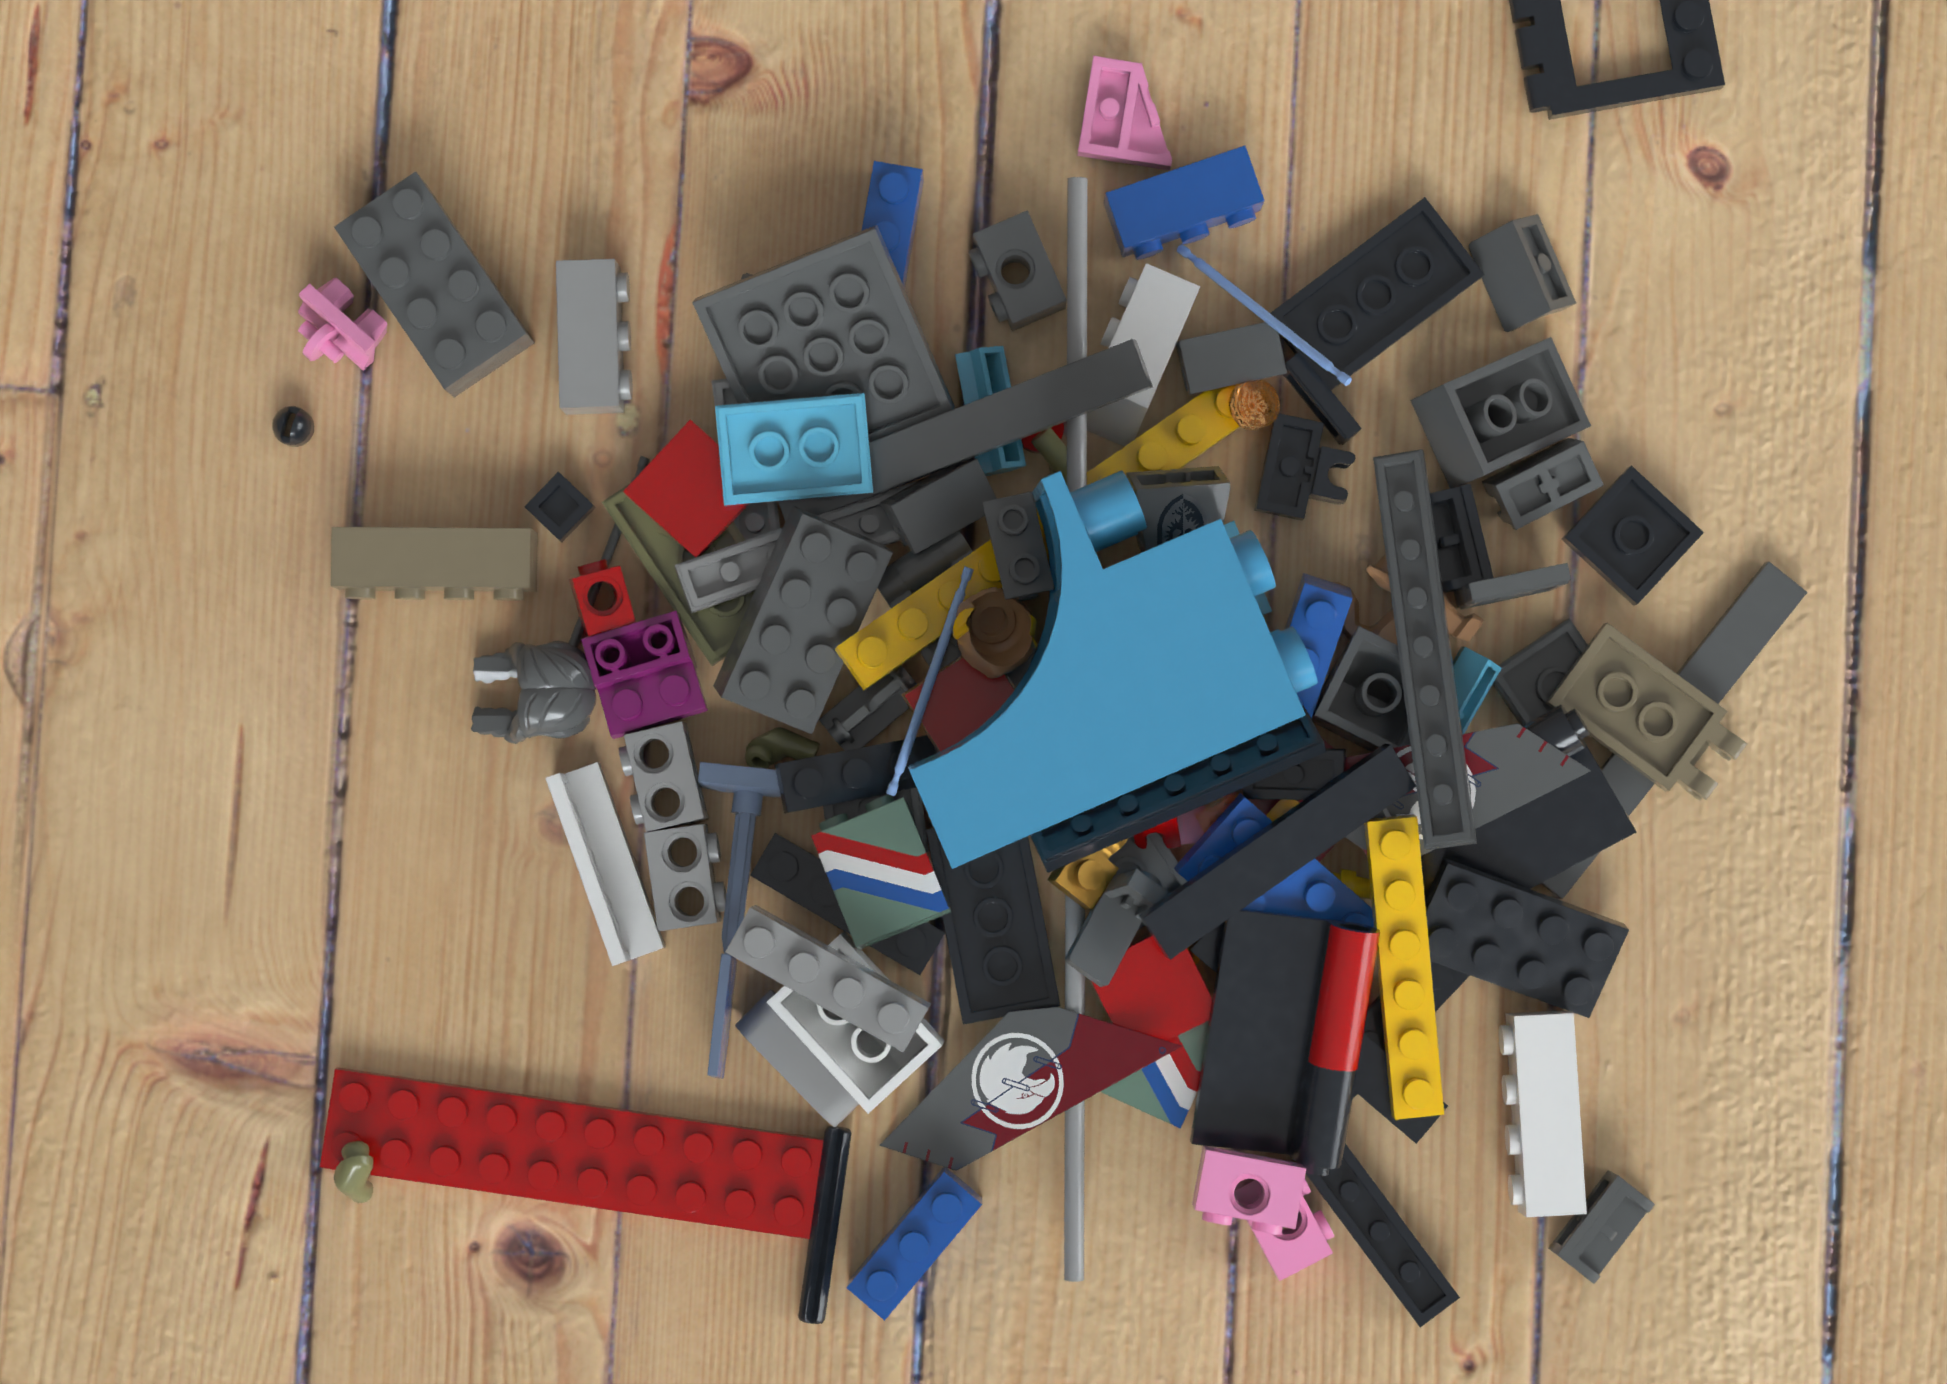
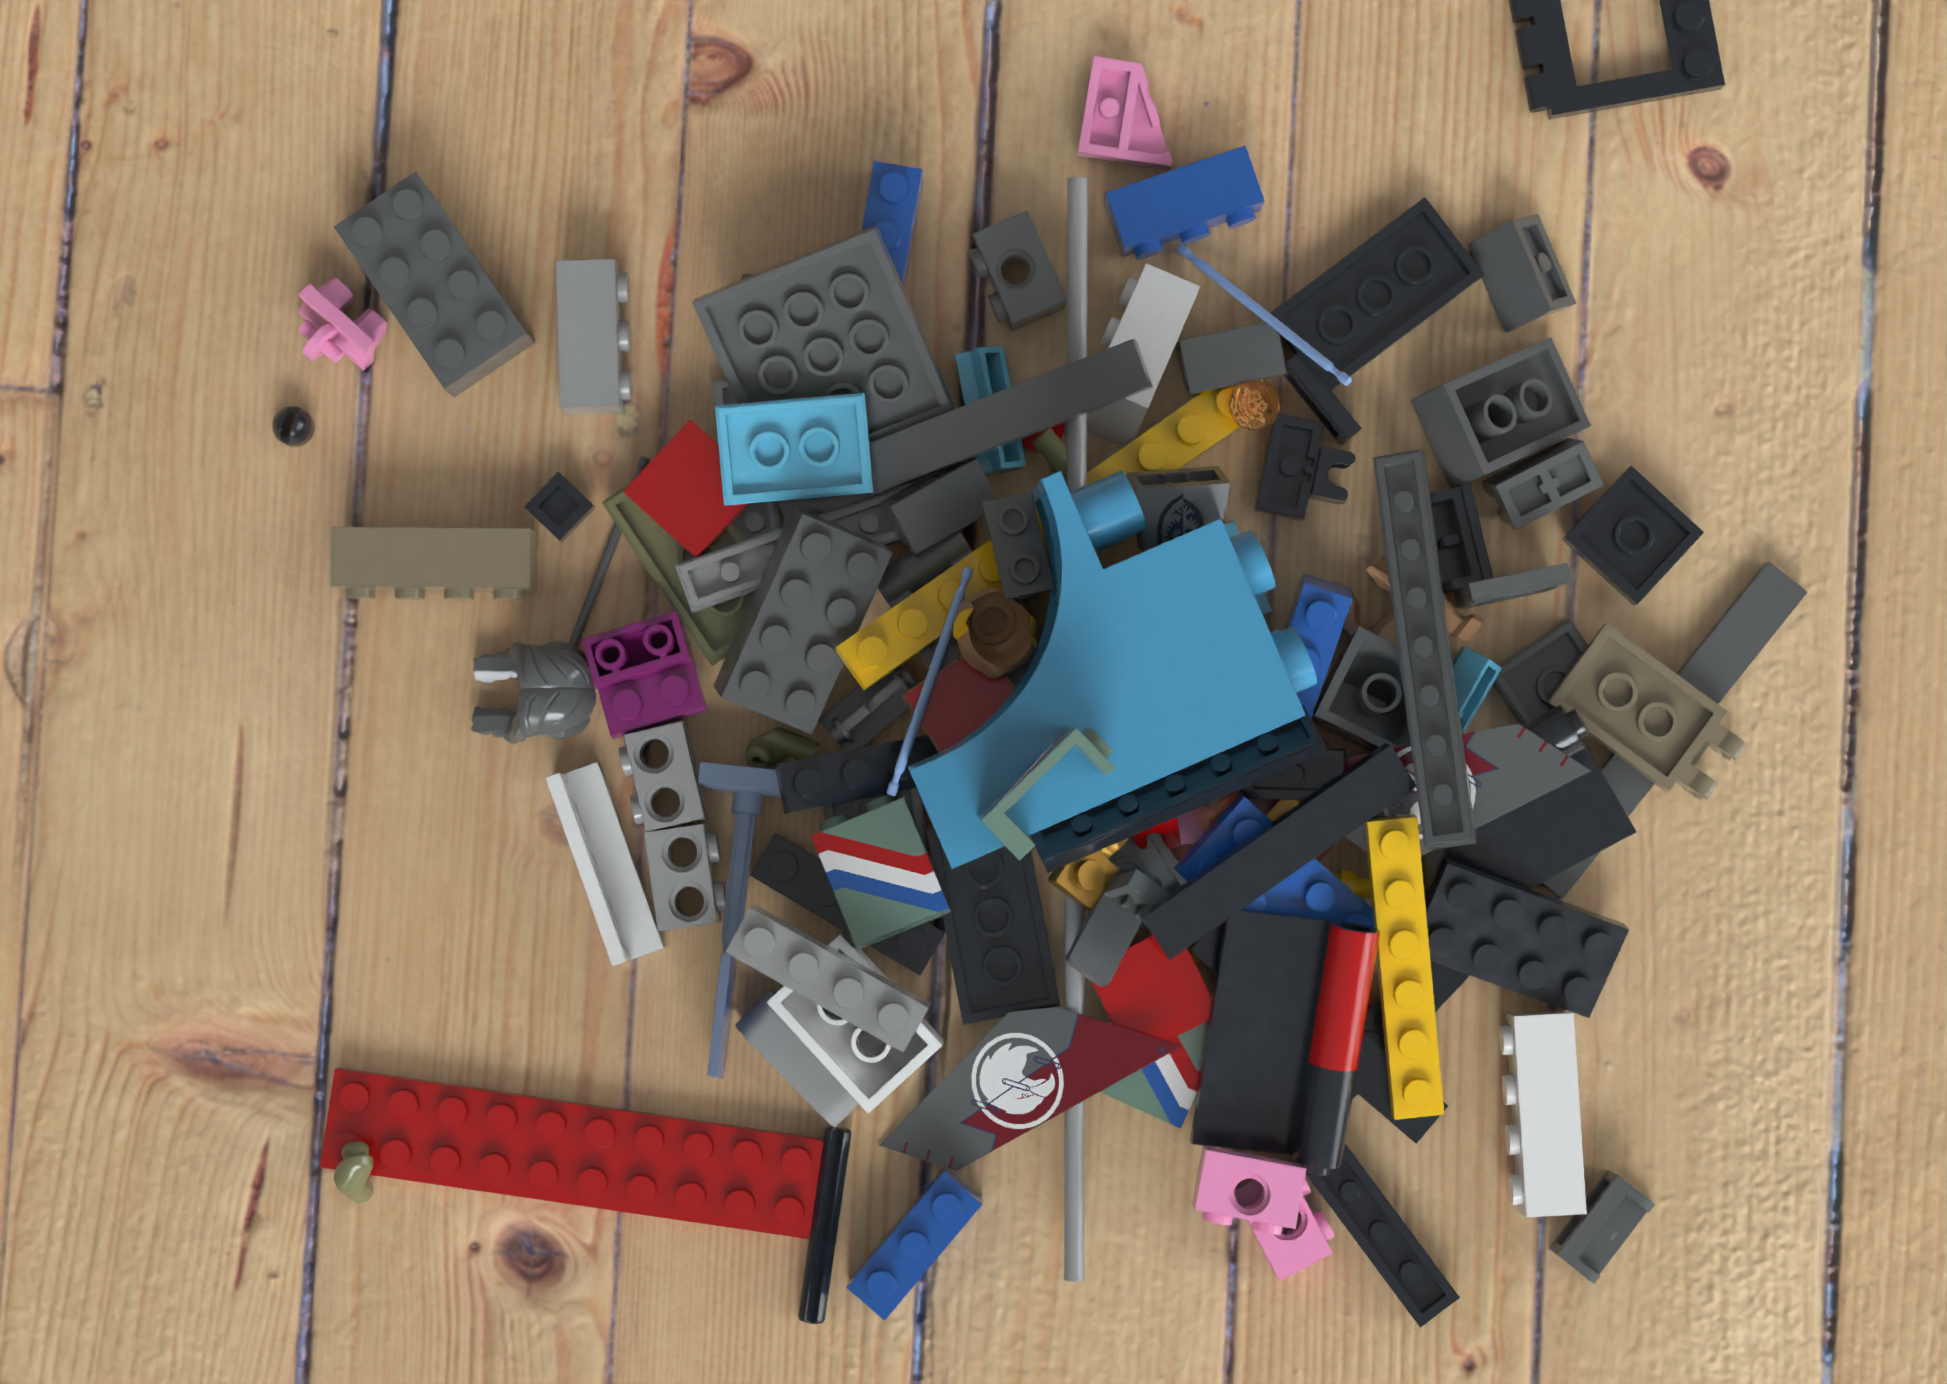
(620, 611): red brick -> none
(994, 816): none -> sand green panel

